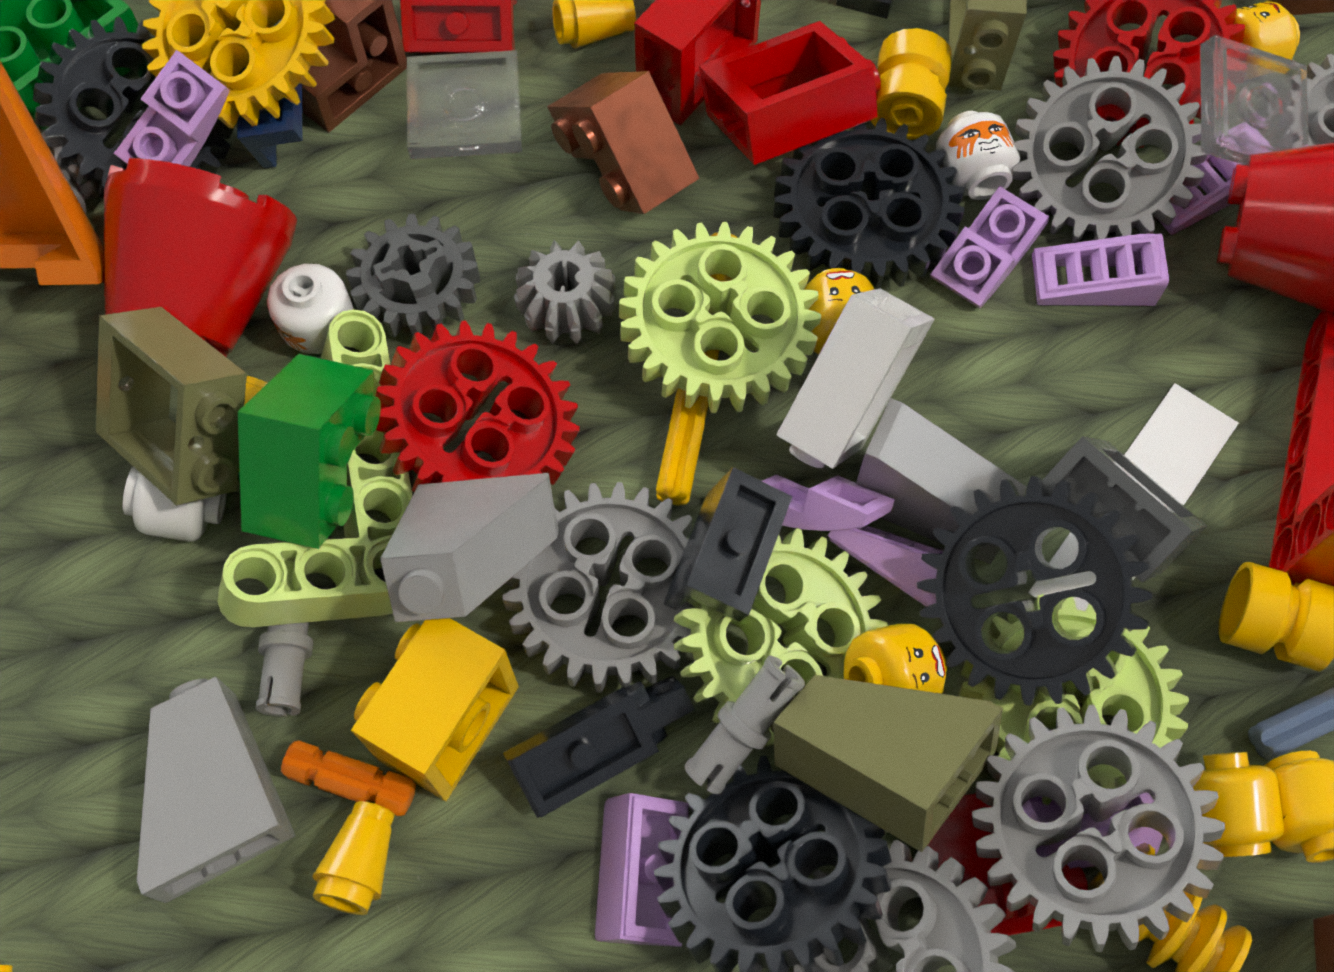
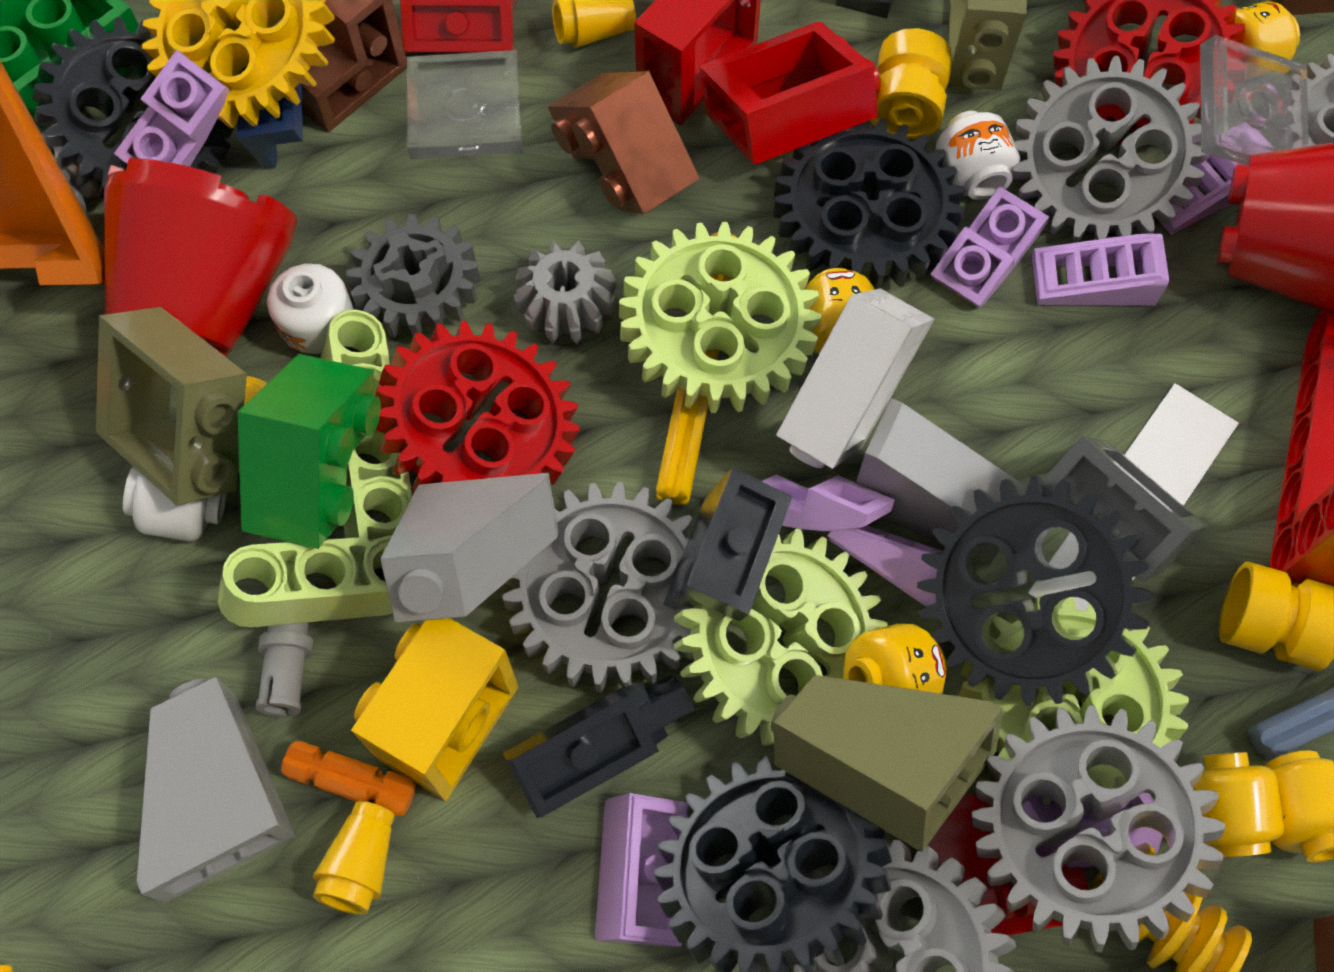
(744, 724): light grey pin -> none

